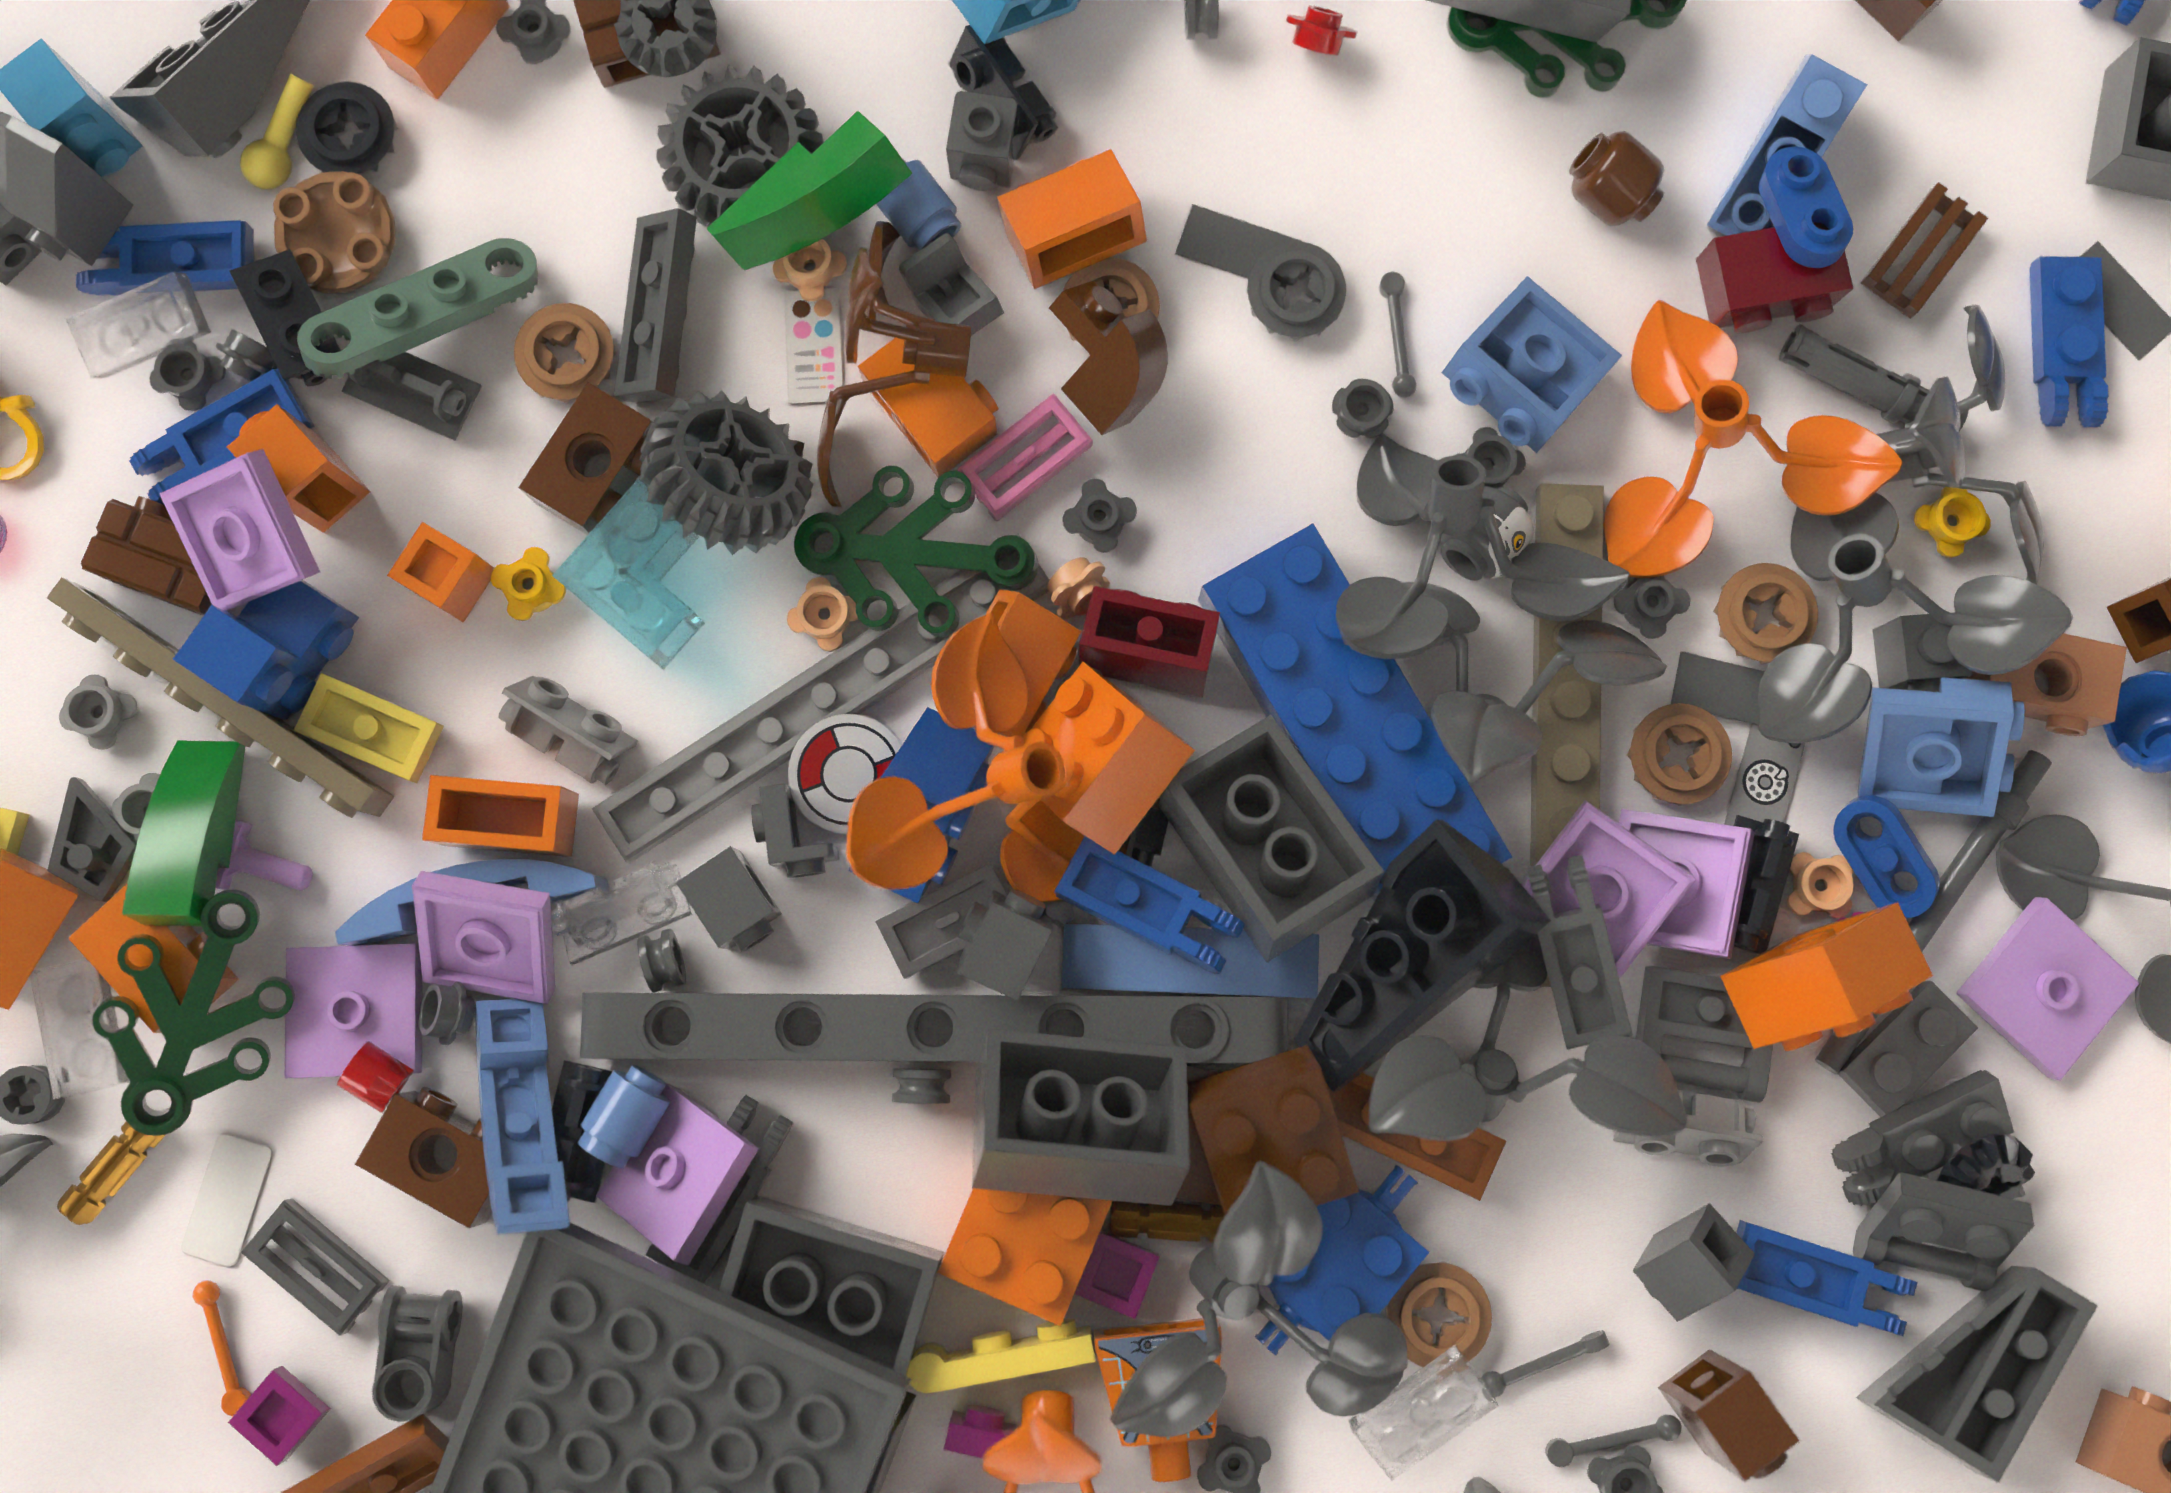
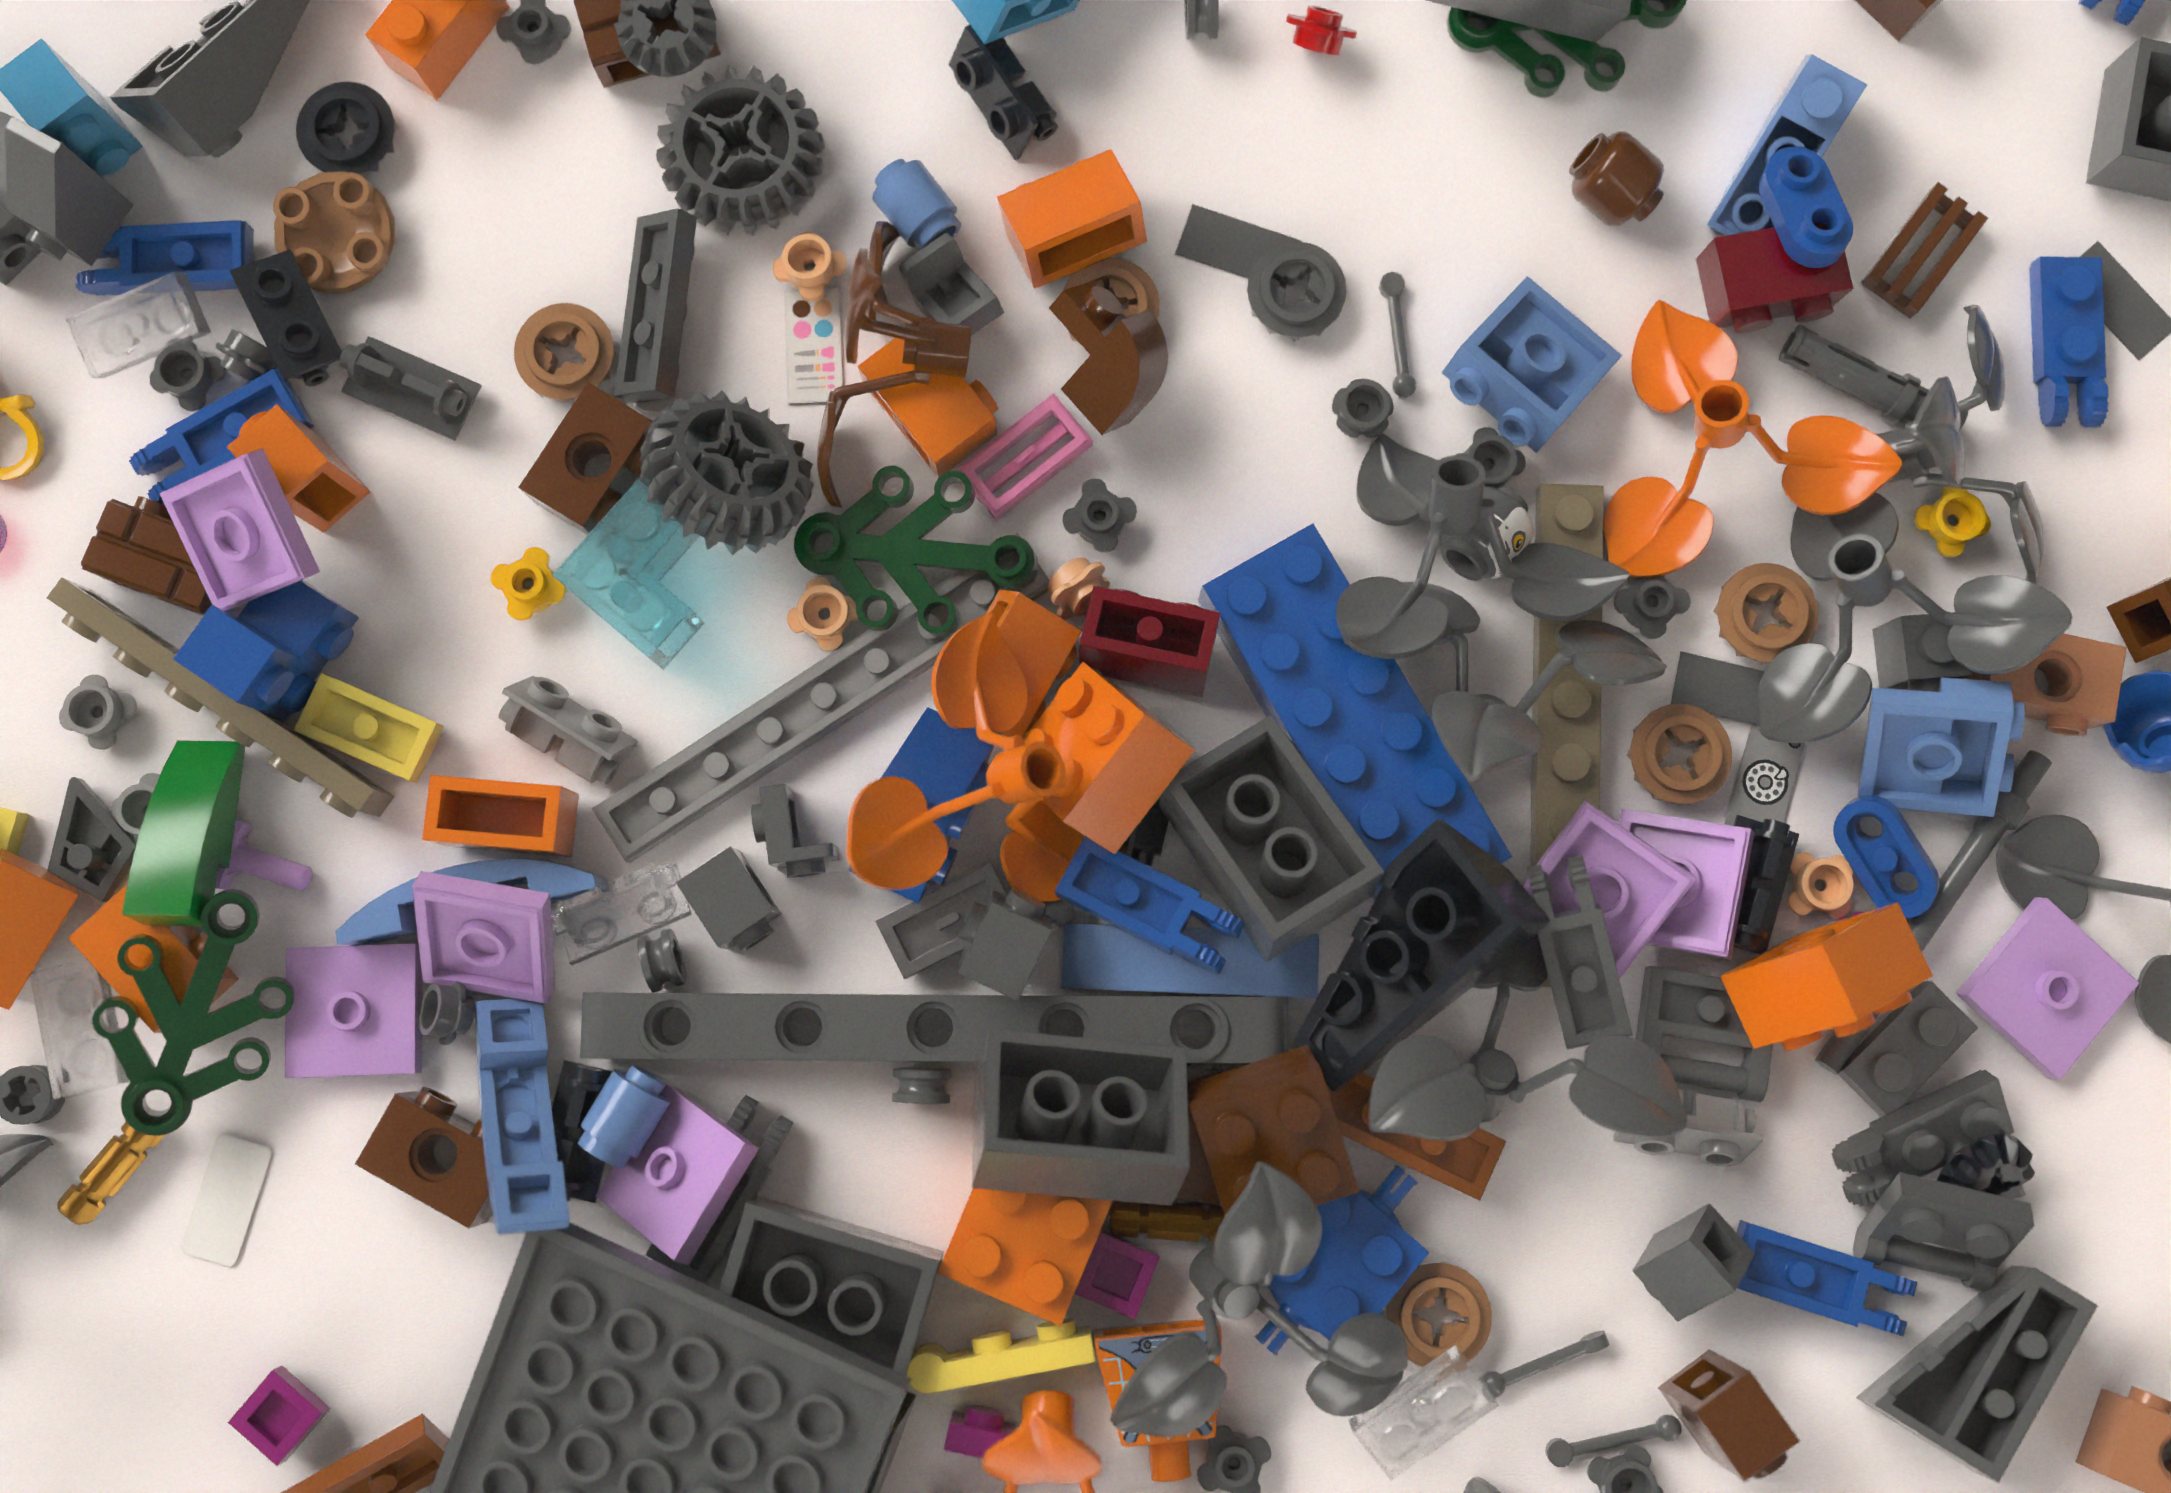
(206, 1295): orange hinge -> none
(266, 160): light yellow bar -> none
(330, 1244): dark grey tile -> none
(374, 1076): red hose -> none
(415, 1346): dark grey piece -> none
(418, 307): sand green plate -> none
(442, 572): orange panel -> none
(811, 194): green slope -> none
(835, 764): sticker -> none
(981, 140): dark grey bracket -> none

